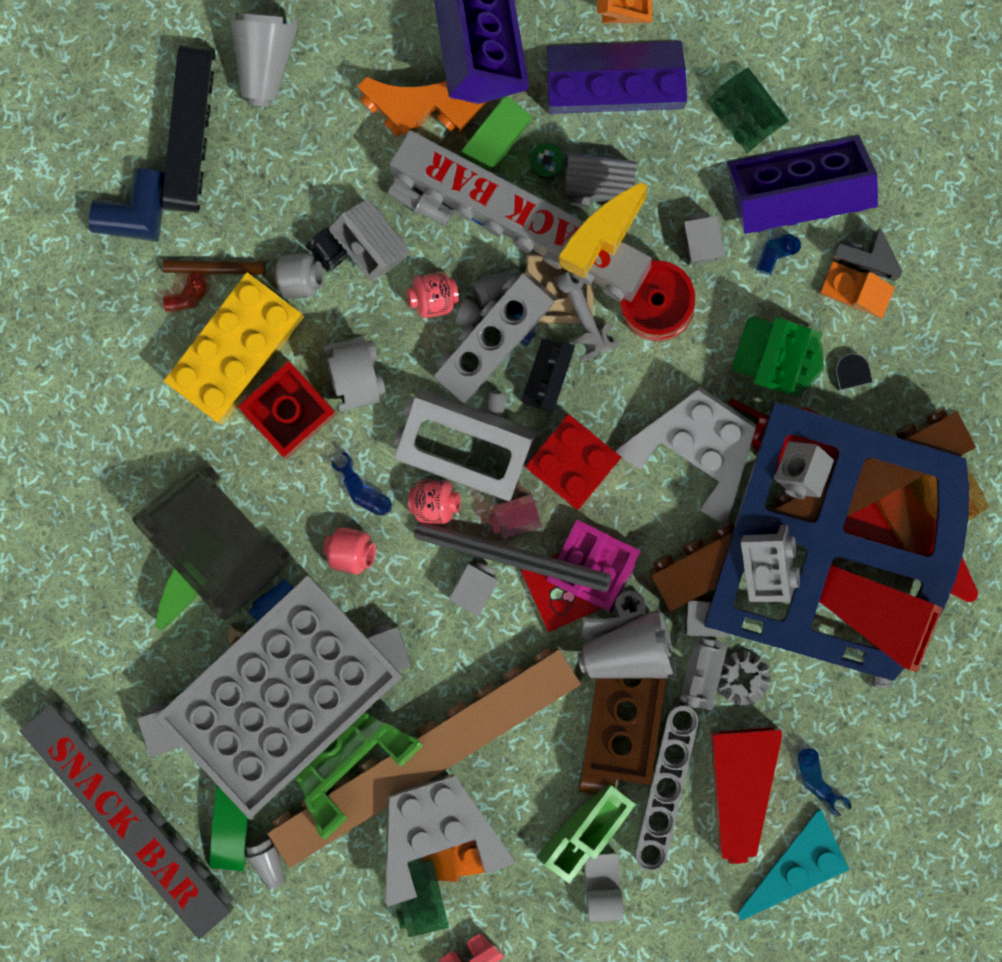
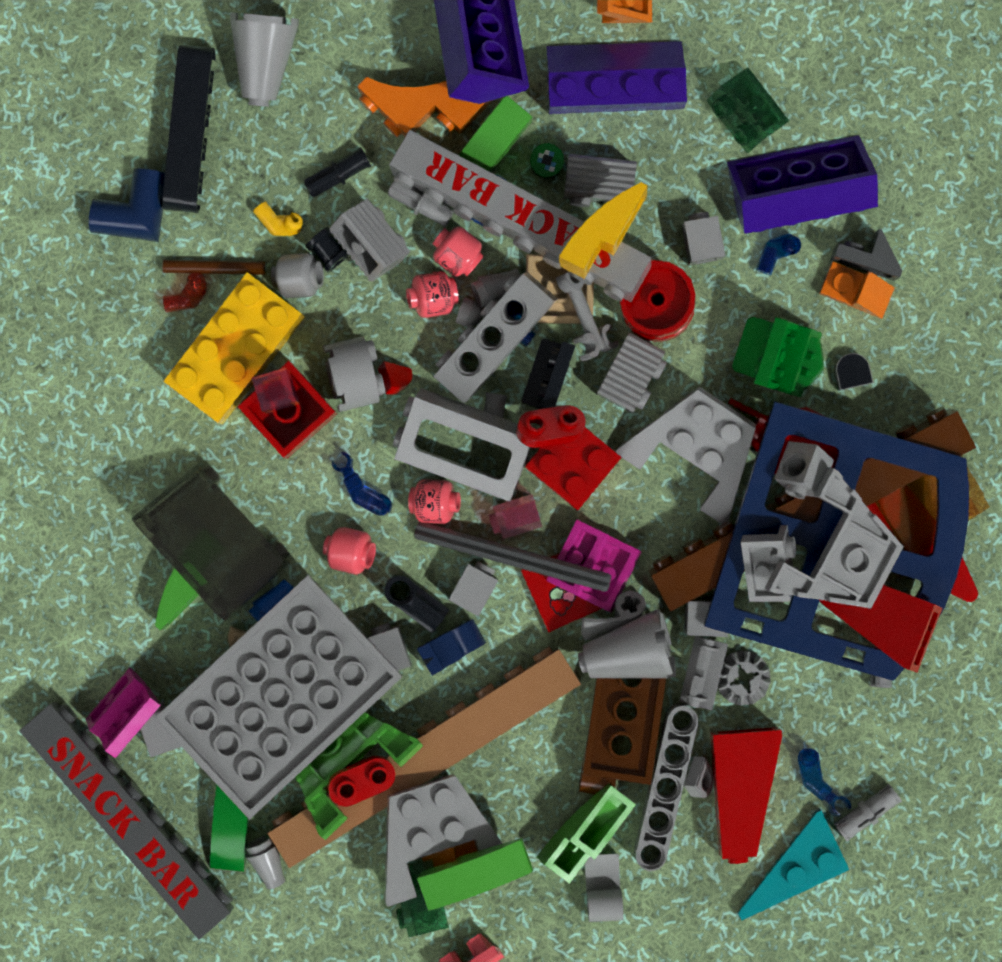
(122, 712): none -> dark pink slope
(275, 390): none -> clear pink brick
(278, 224): none -> yellow arm
(336, 173): none -> black axle
(360, 778): none -> red plate
(395, 377): none -> red tile
(418, 604): none -> black piece
(451, 646): none -> dark blue leg
(457, 251): none -> coral head
(474, 874): none -> bright green slope
(553, 427): none -> red plate
(631, 374): none -> light grey brick
(699, 778): none -> light grey tile
(854, 559): none -> light grey wing
(868, 812): none -> light grey pin

